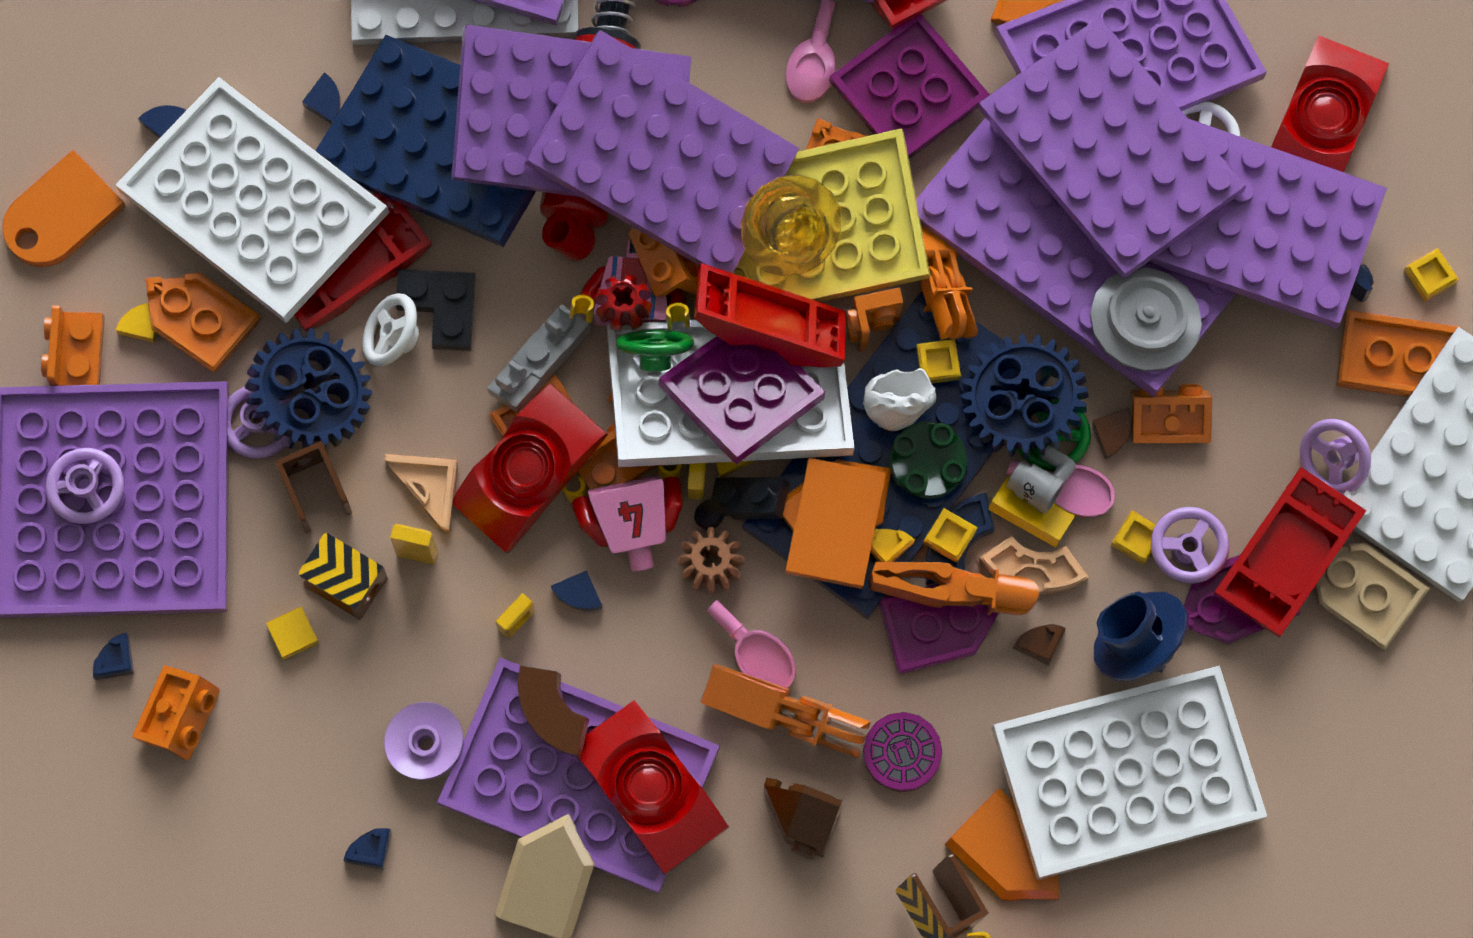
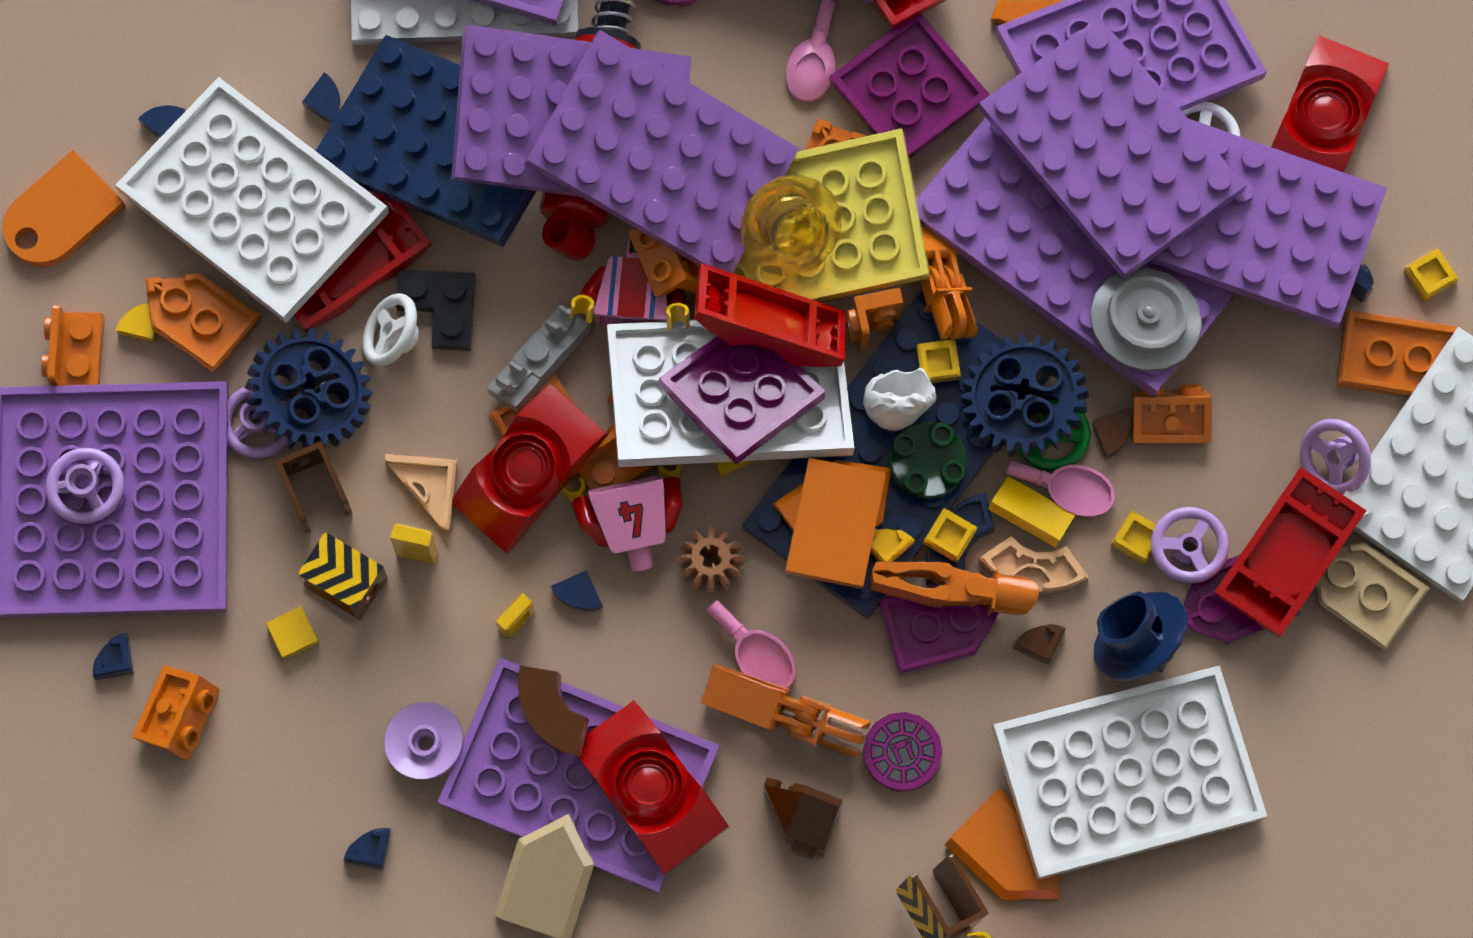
(621, 292): red piece -> none
(655, 347): green piece -> none
(696, 481): yellow tile -> none
(743, 500): black hinge -> none
(1037, 485): light grey piece -> none

